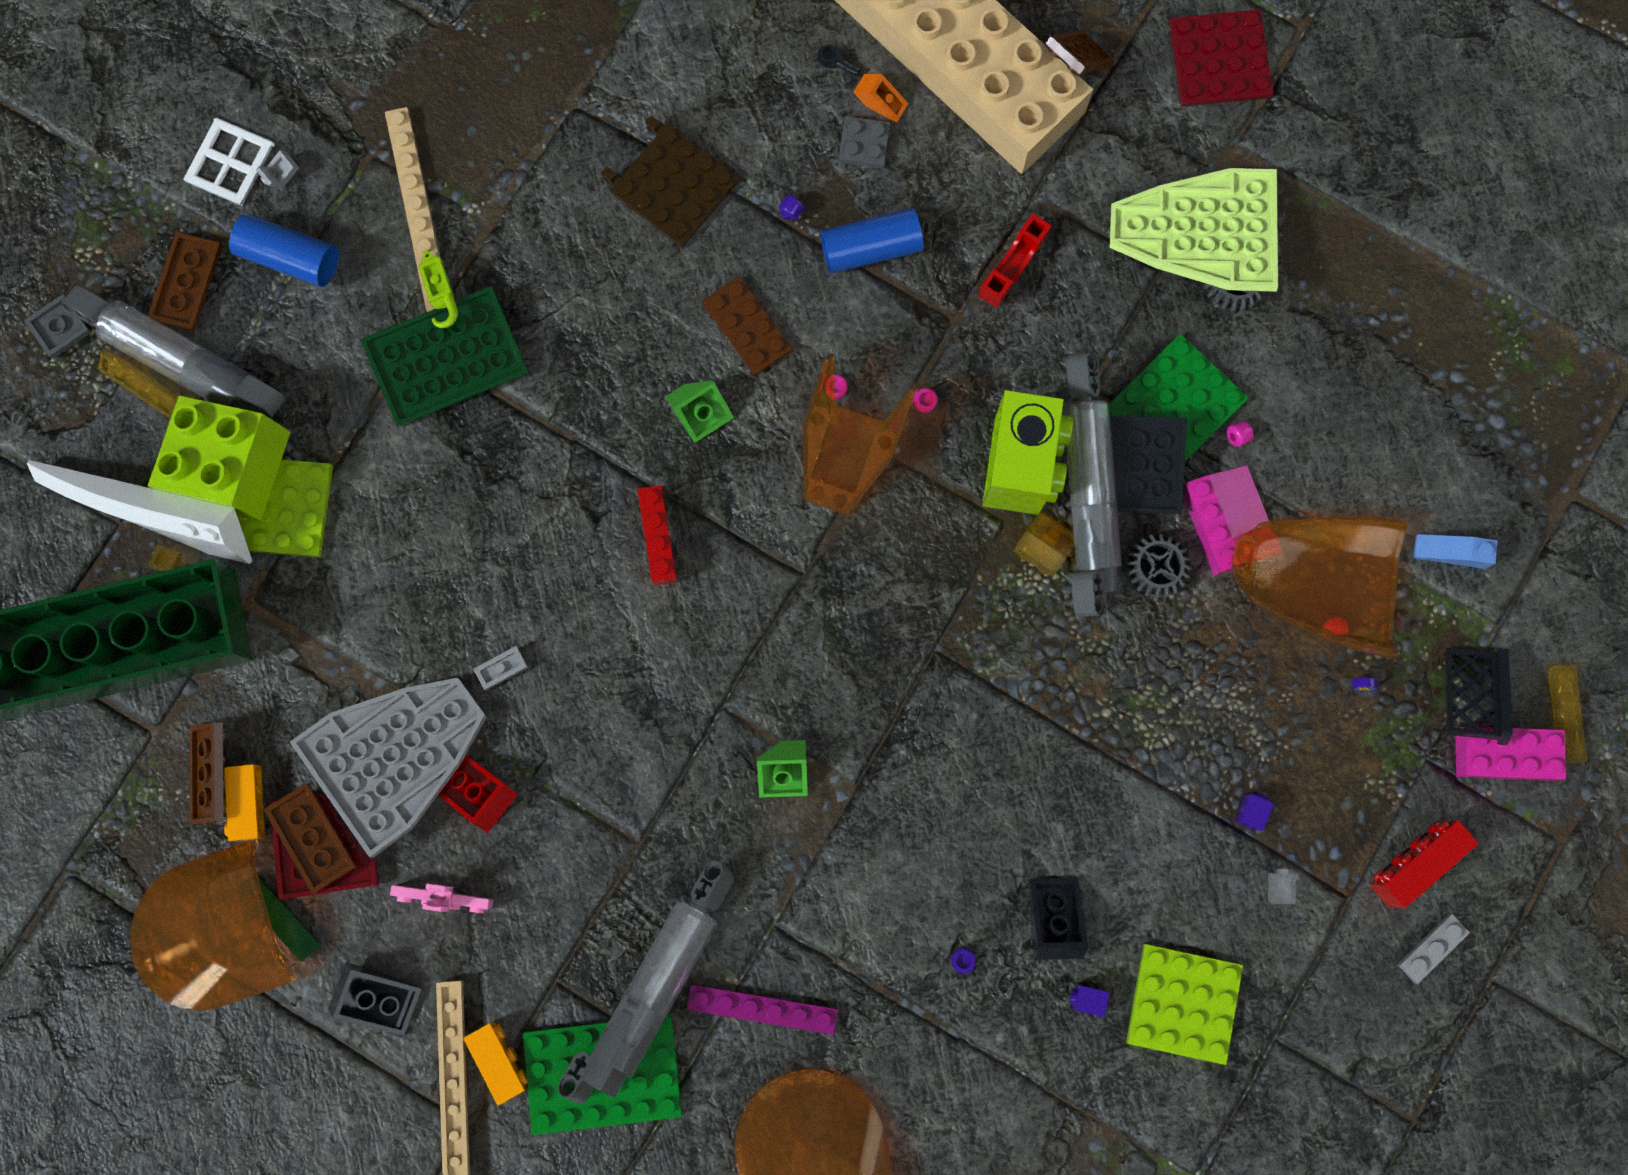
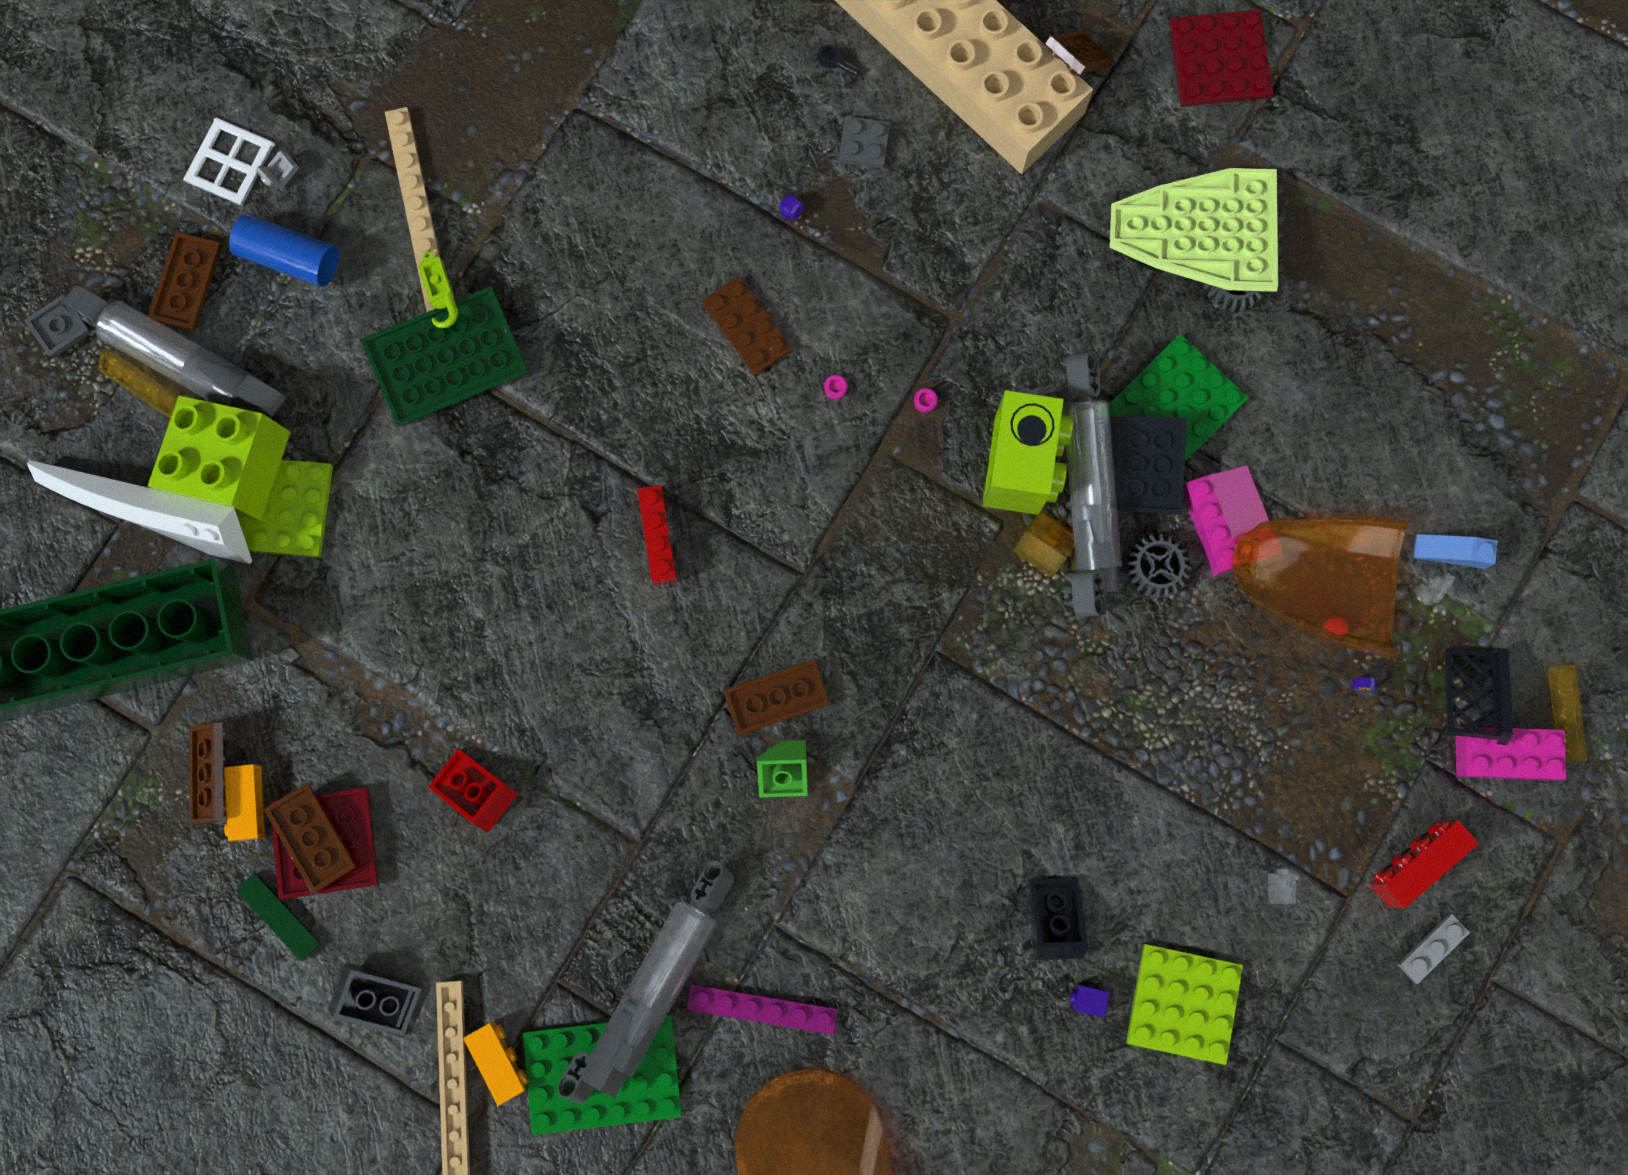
(164, 559): clear yellow plate -> none
(207, 934): clear orange windscreen -> none
(391, 756): light grey piece -> none
(440, 898): bright pink plate -> none
(500, 668): light grey plate -> none
(672, 183): dark brown plate -> none
(699, 408): bright green slope -> none
(776, 697): none -> reddish brown plate
(844, 447): clear orange windscreen -> none
(872, 240): blue piece -> none
(880, 96): orange slope -> none
(963, 960): dark purple tile -> none
(1015, 261): red arch -> none
(1240, 433): dark pink piece -> none
(1254, 811): dark purple brick -> none
(1436, 589): none -> clear bracket

